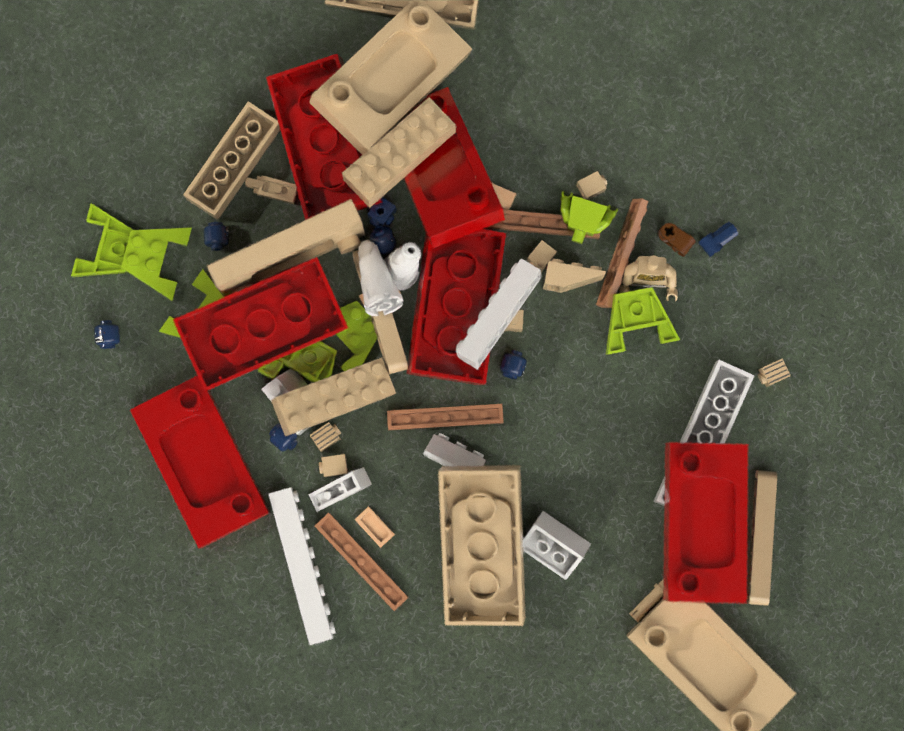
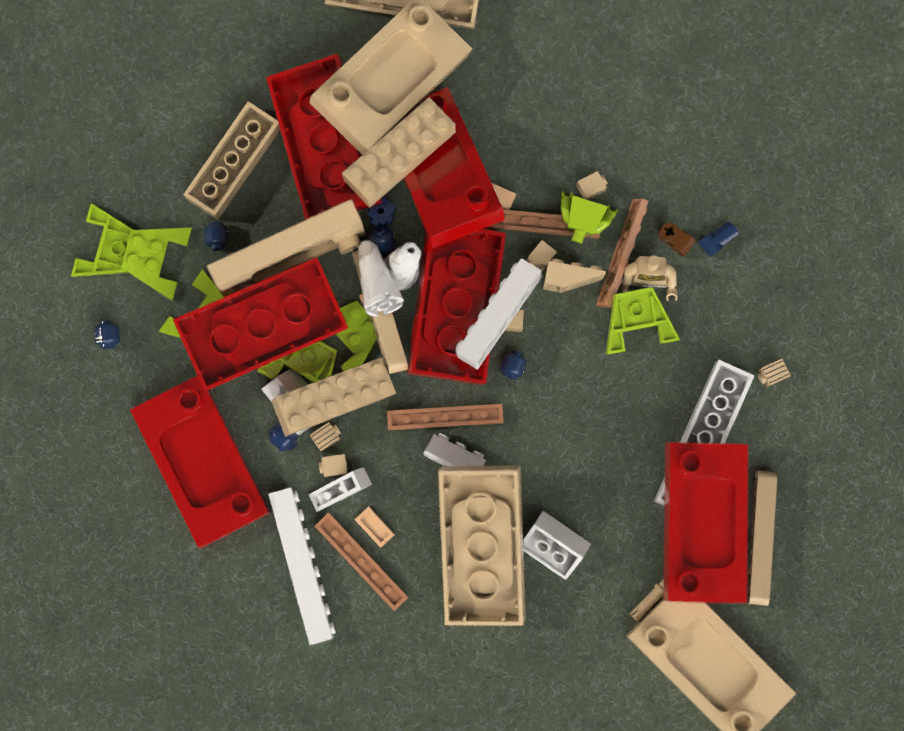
(273, 188): tan hinge -> none

